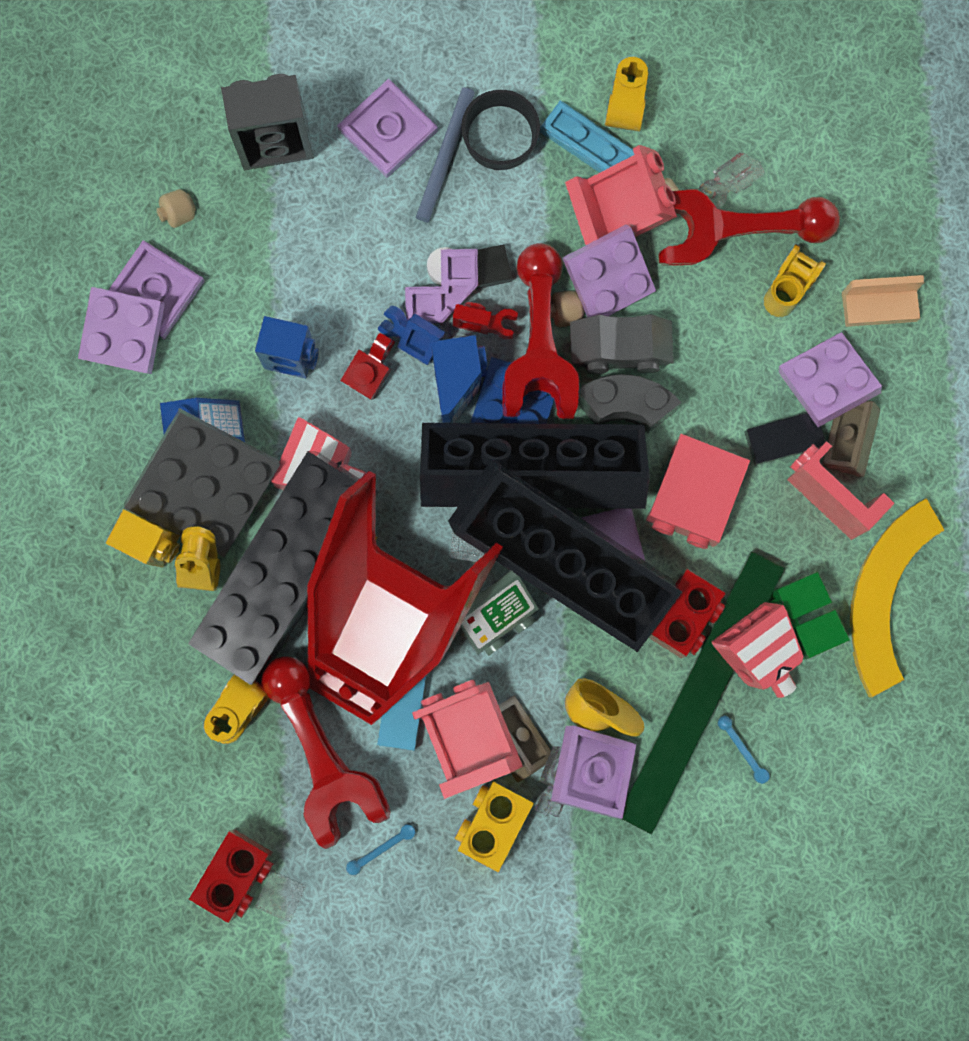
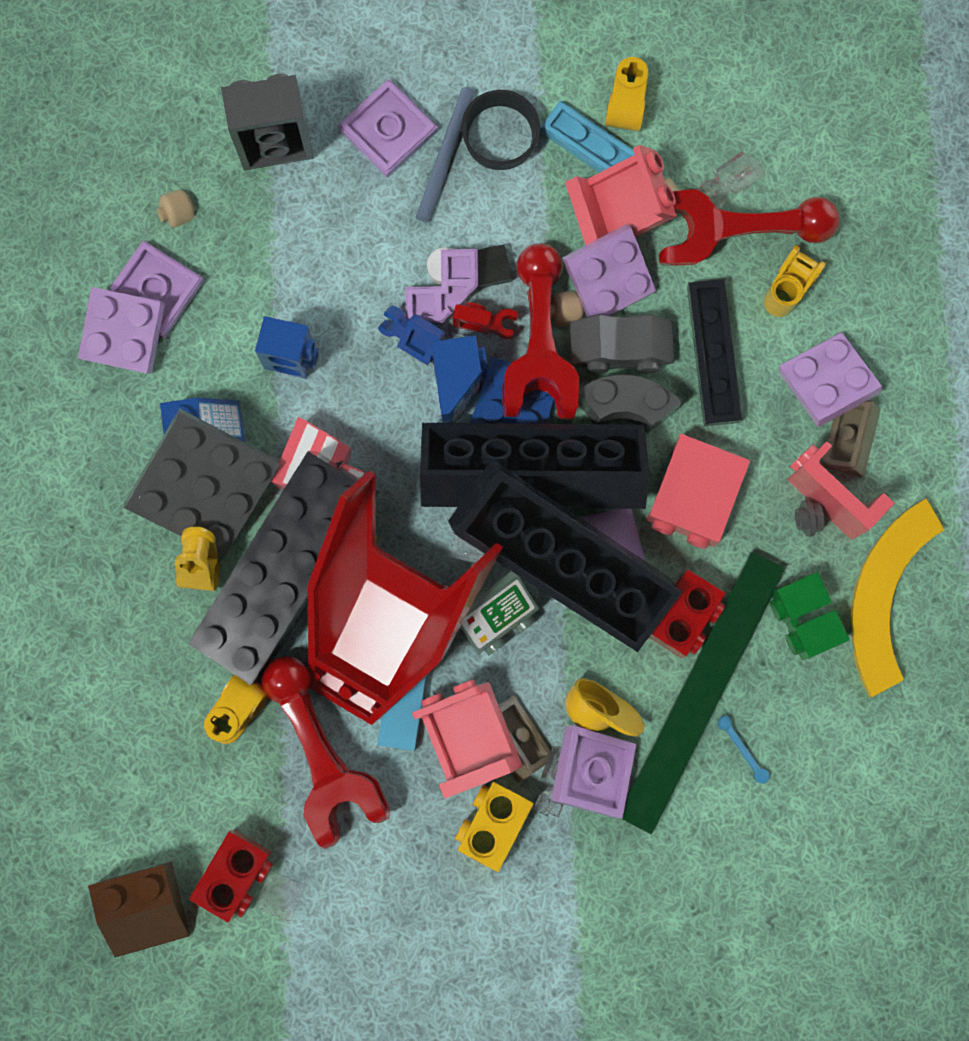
(139, 909): none -> reddish brown slope
(143, 540): yellow brick -> none
(366, 370): red plate -> none
(407, 832): dark azure hinge -> none
(714, 352): none -> black plate
(763, 649): coral torso -> none
(783, 438): black tile -> none
(809, 518): none -> dark grey plate
(882, 301): light nougat panel -> none

